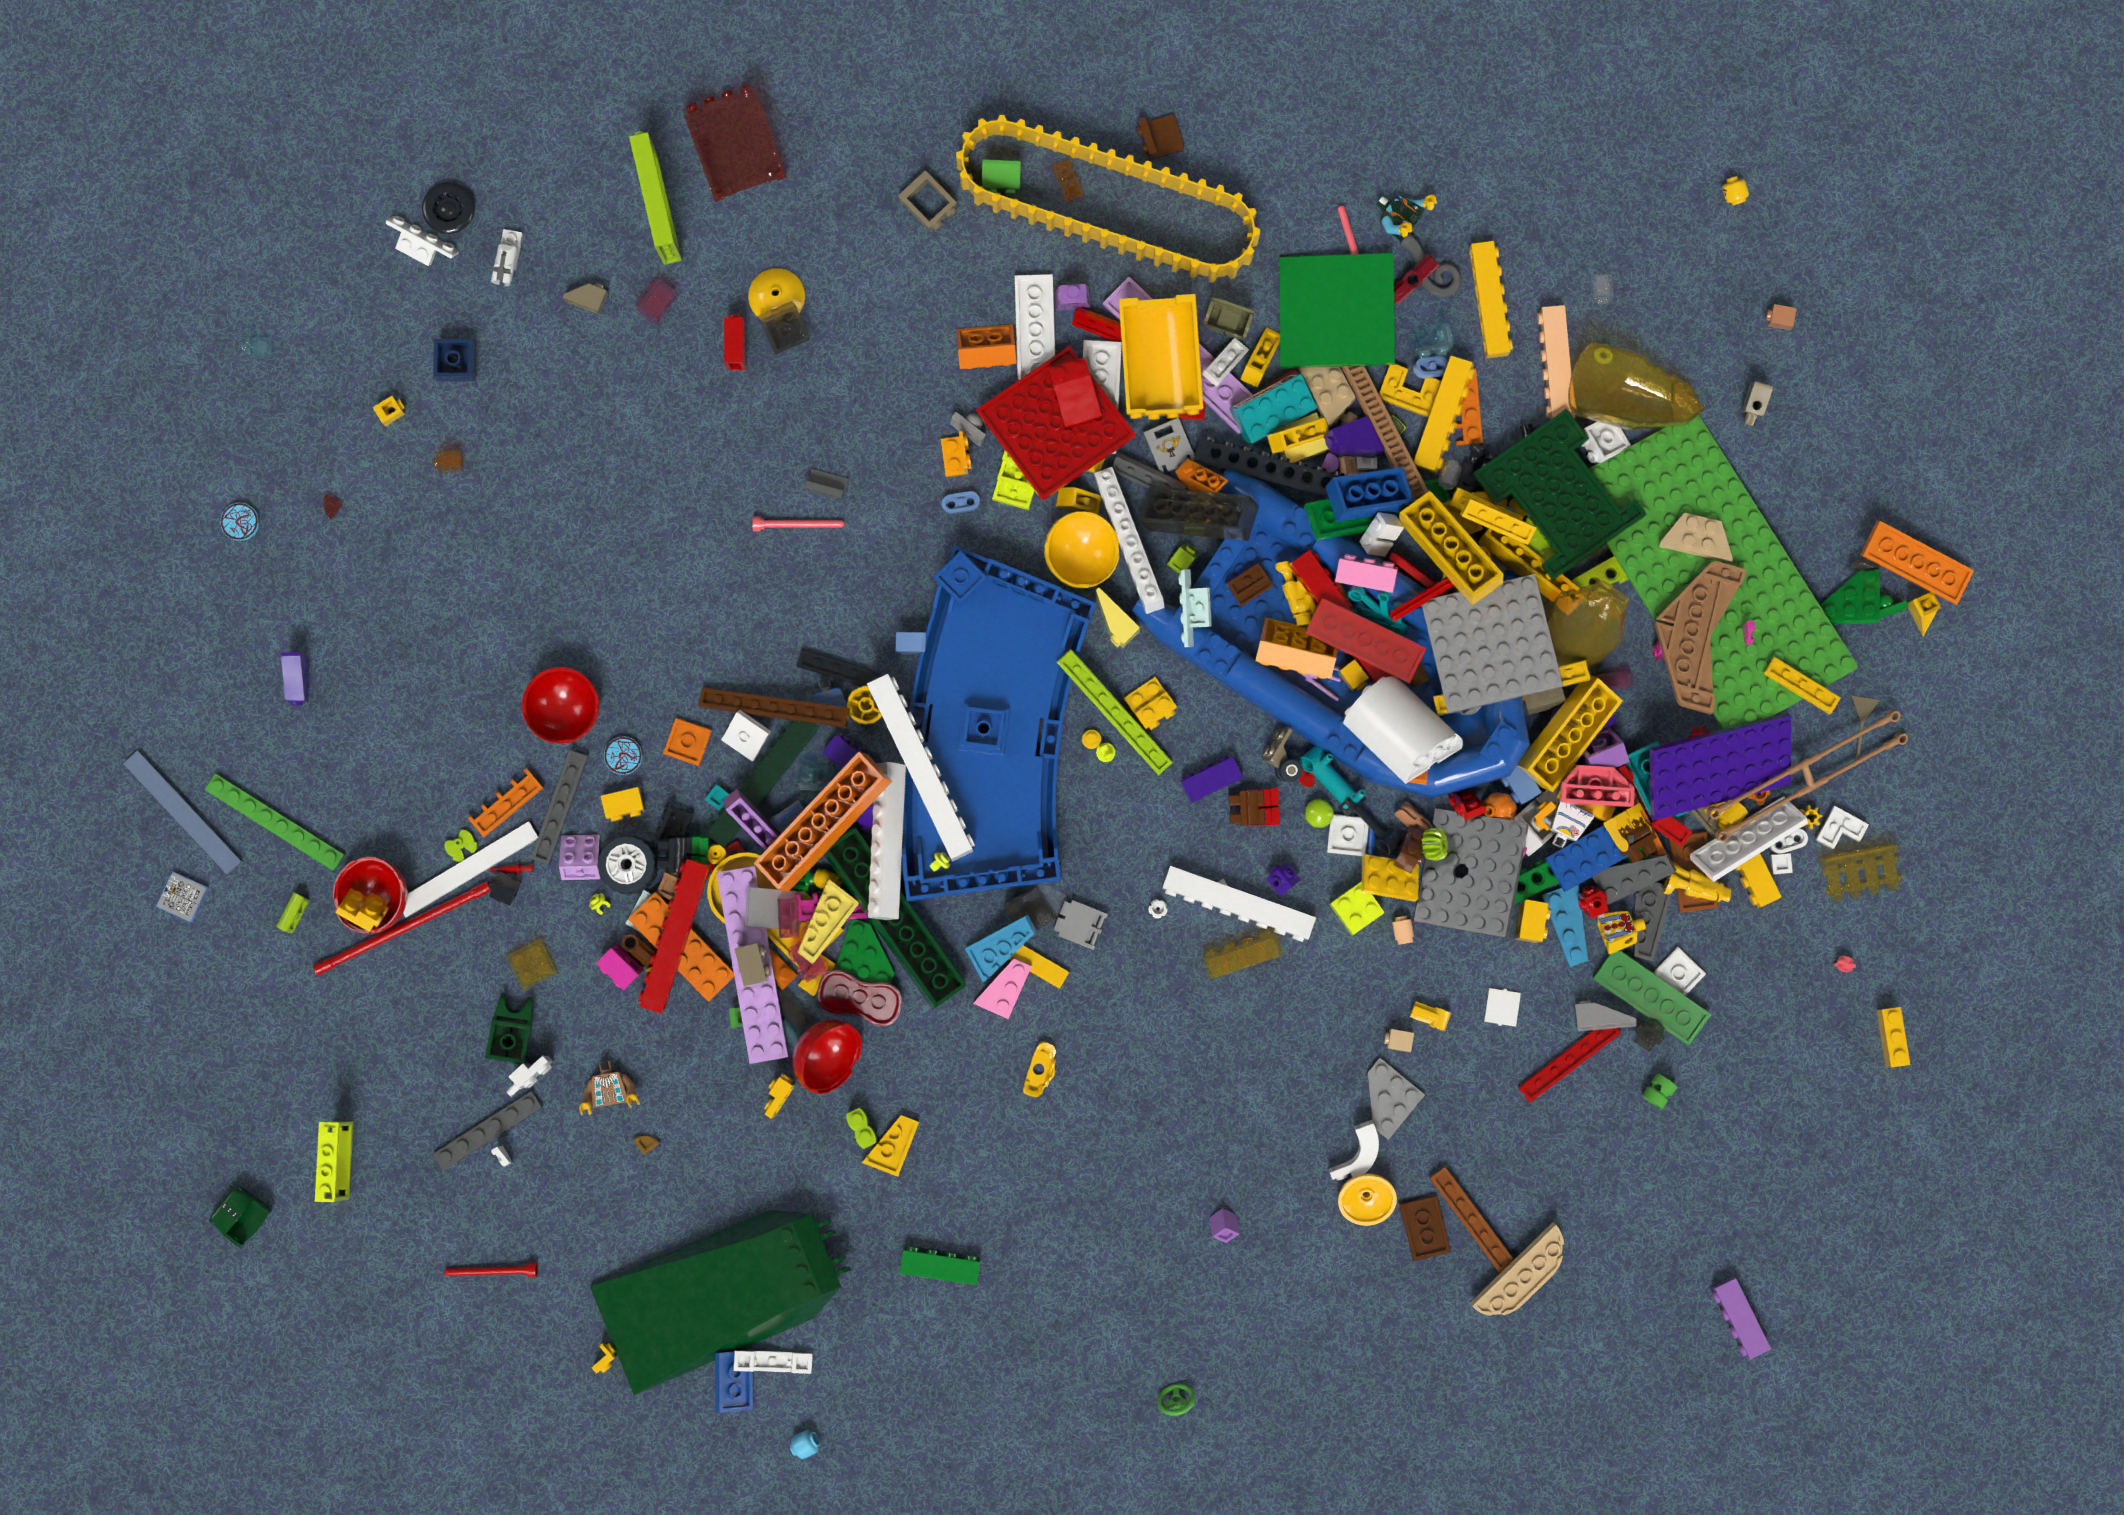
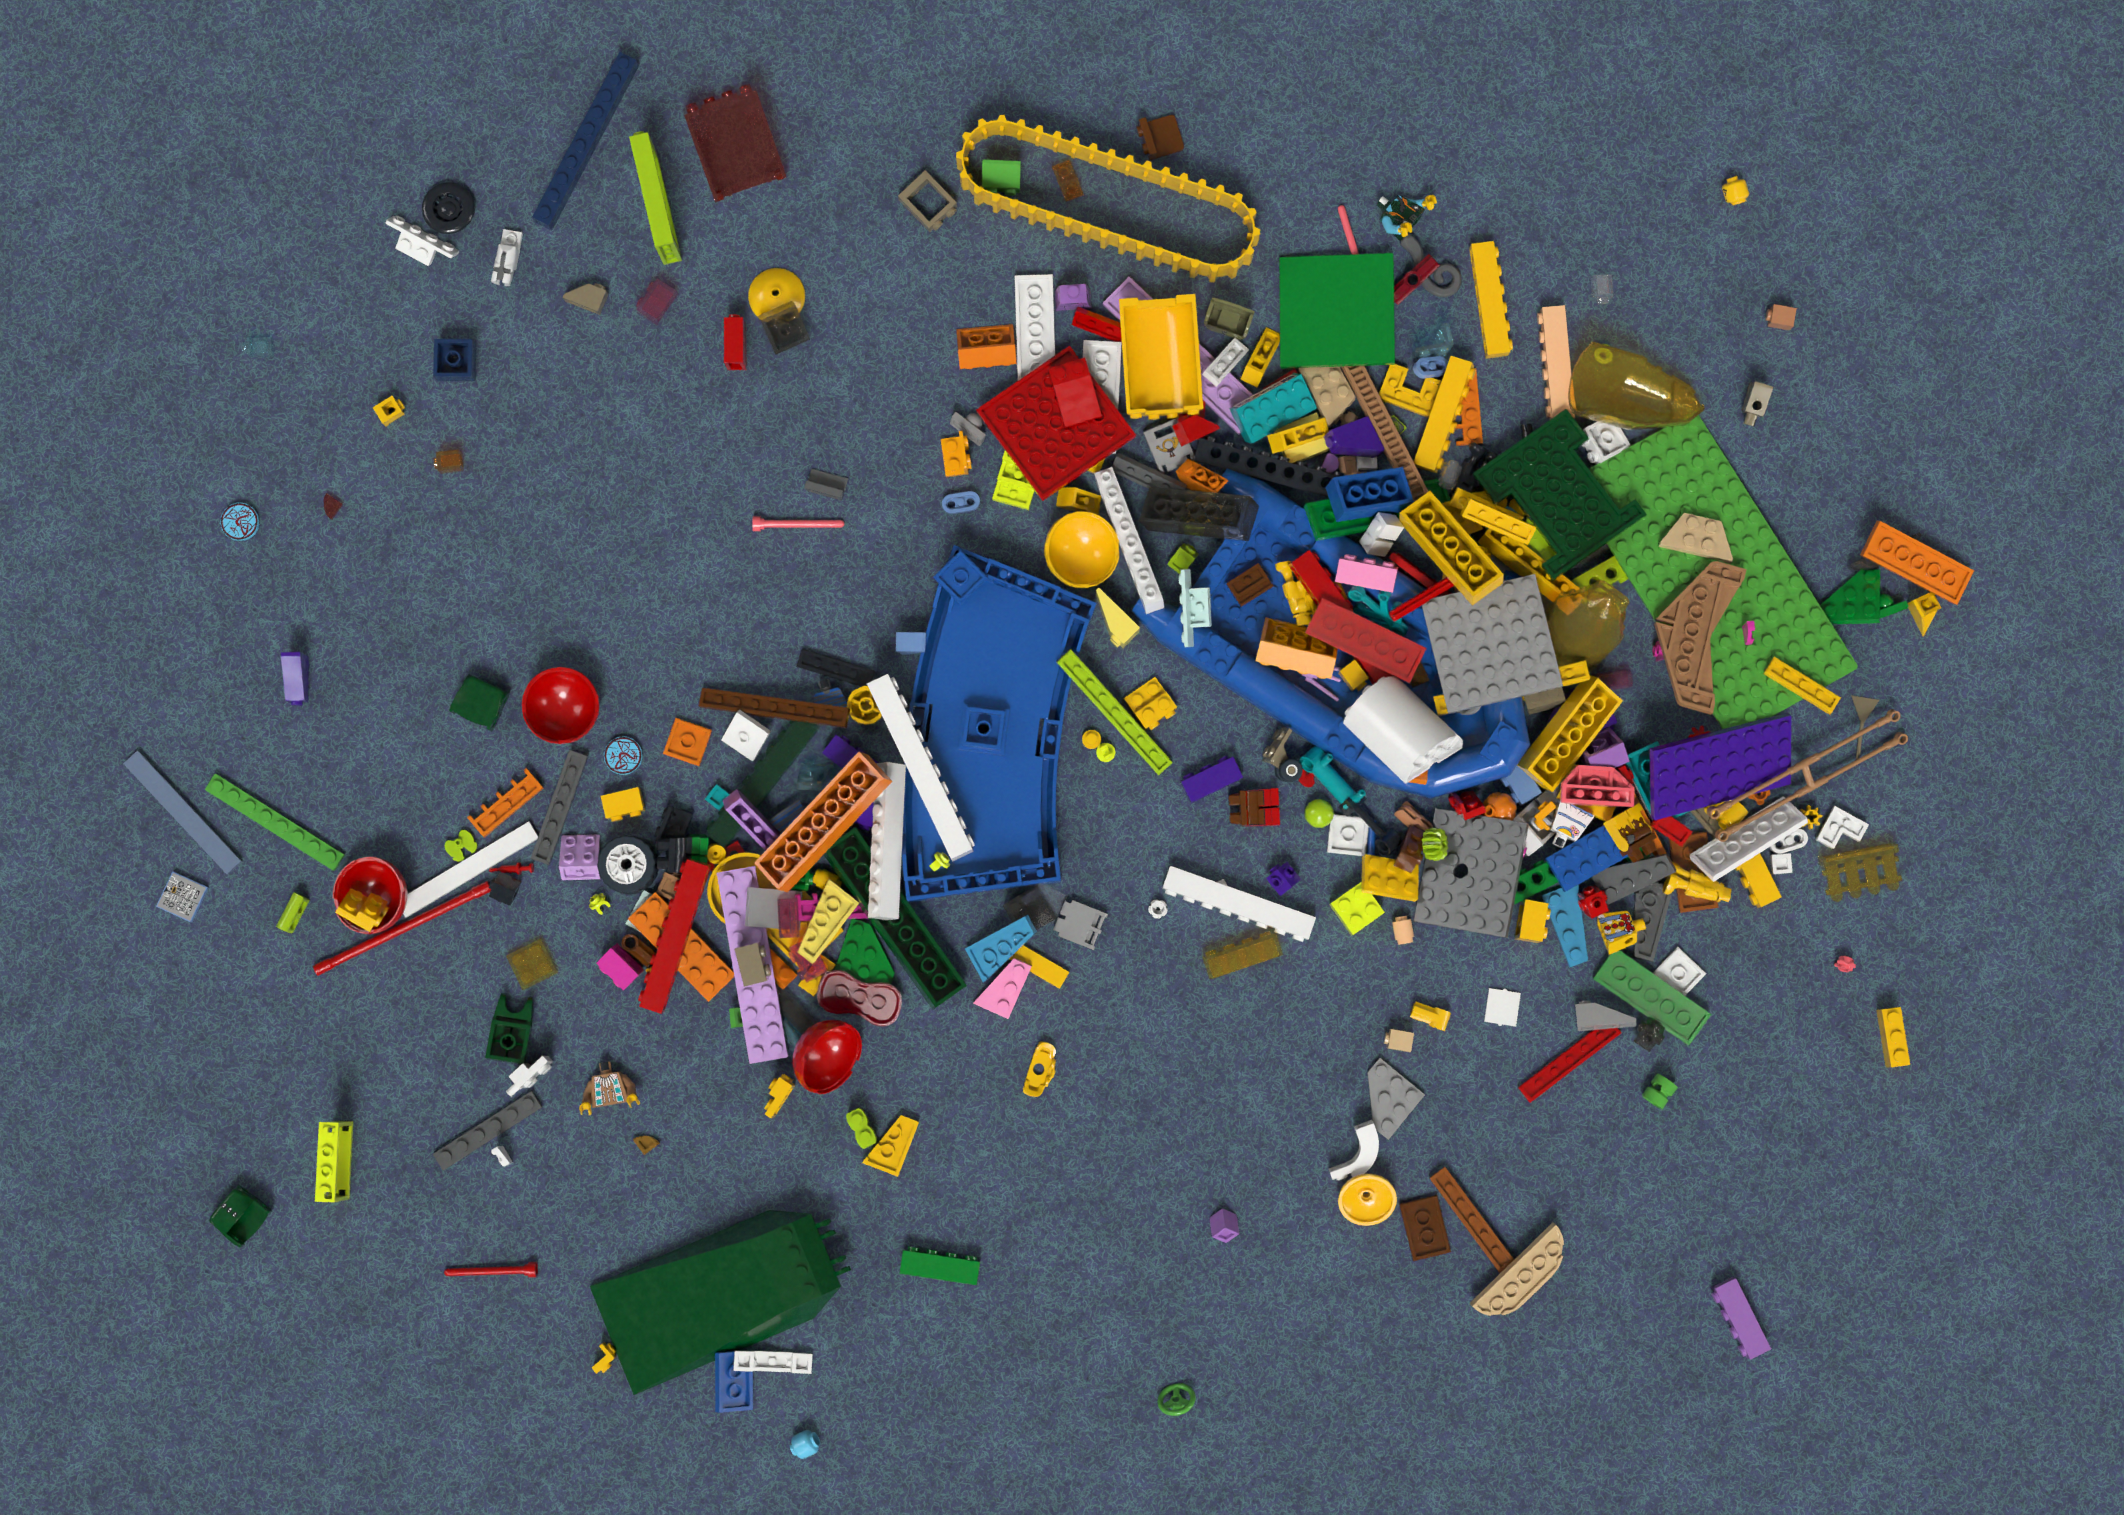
(479, 702): none -> dark green piece
(585, 141): none -> dark blue brick
(1192, 428): none -> red slope

